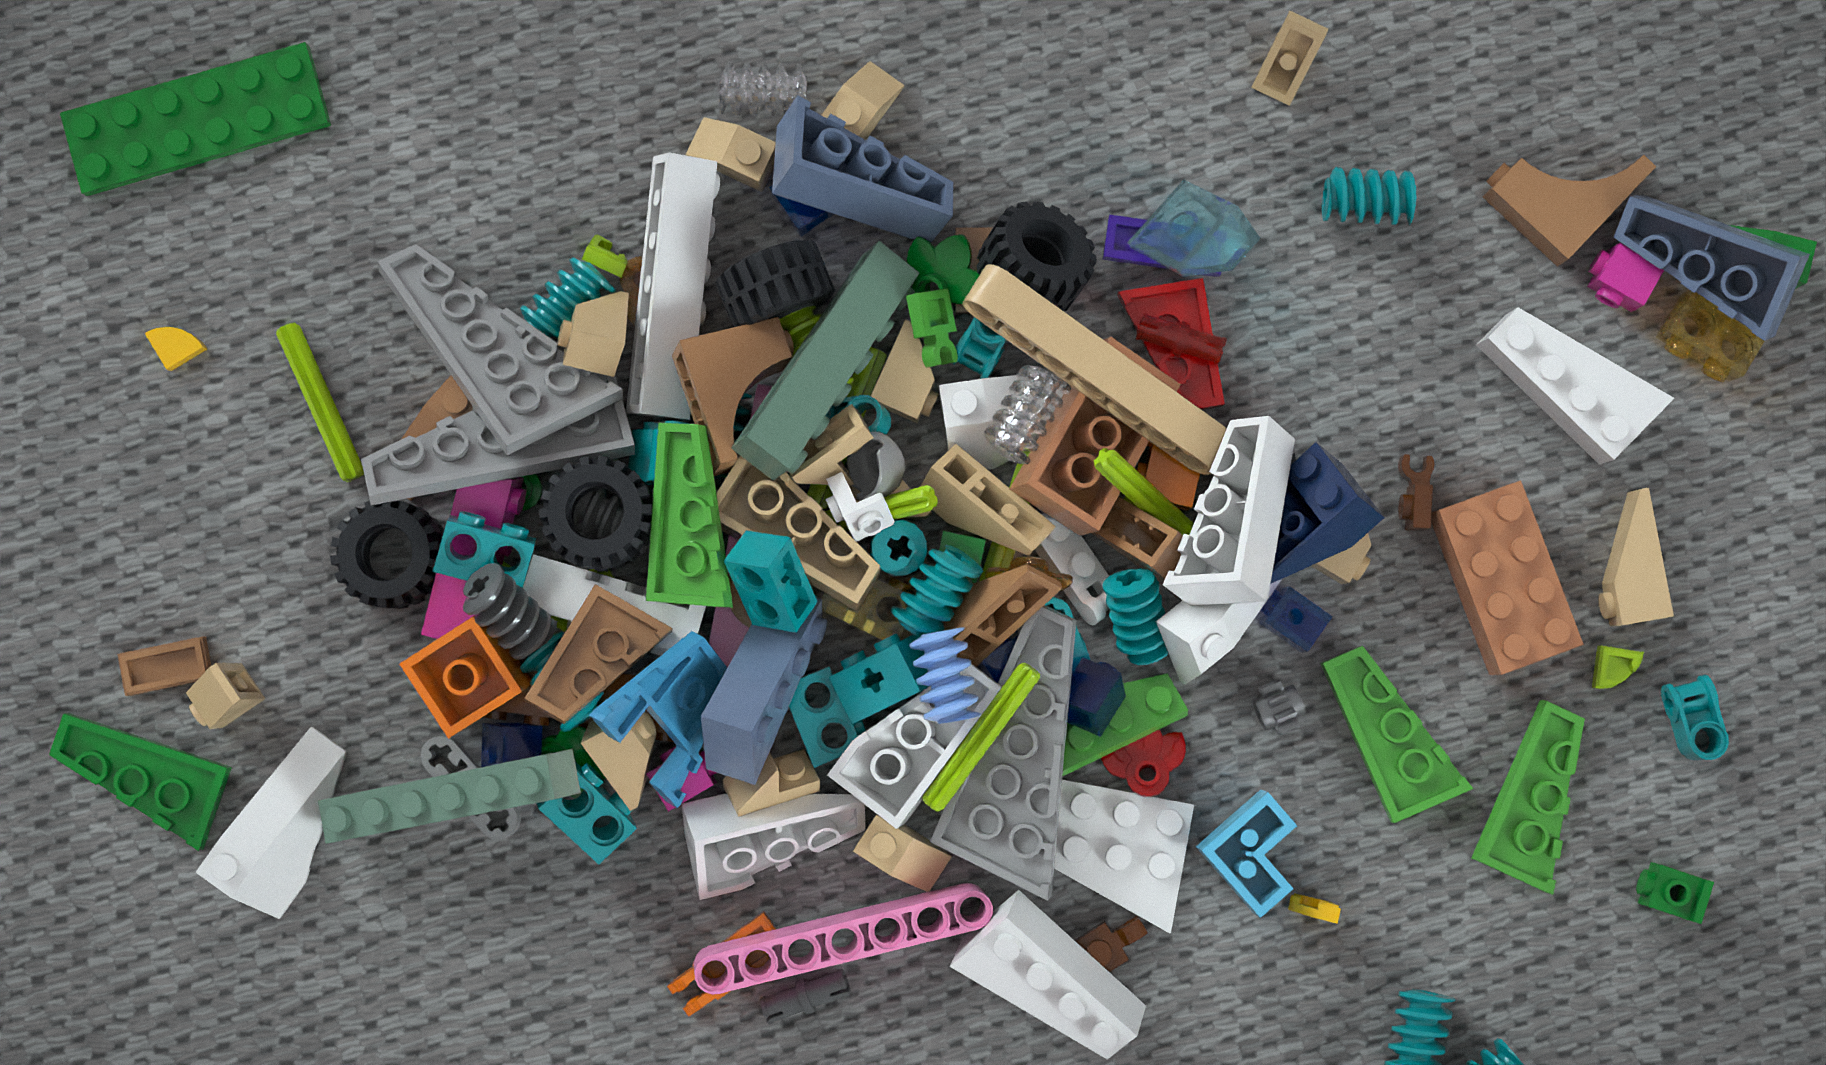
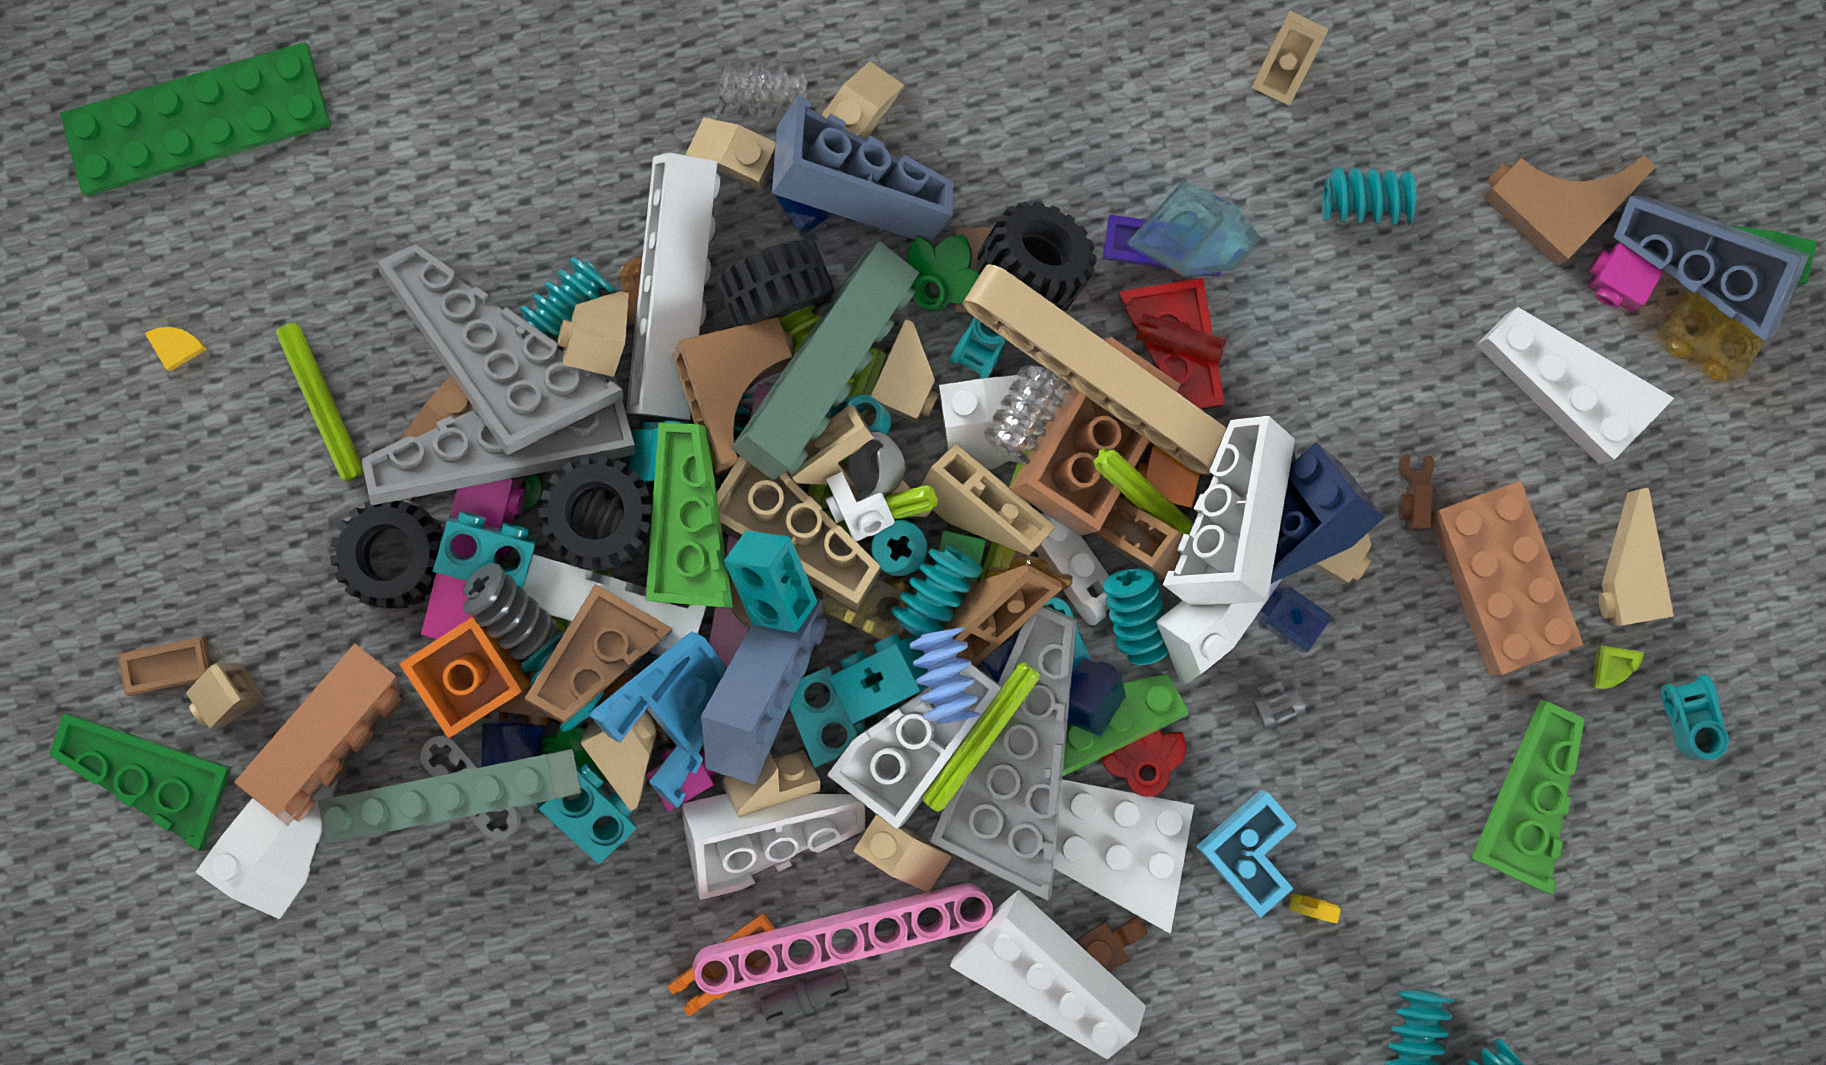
(321, 736): none -> nougat brick
(600, 254): lime tile -> none
(933, 320): bright green plate -> none
(1395, 747): bright green wing -> none
(1691, 898): green brick -> none

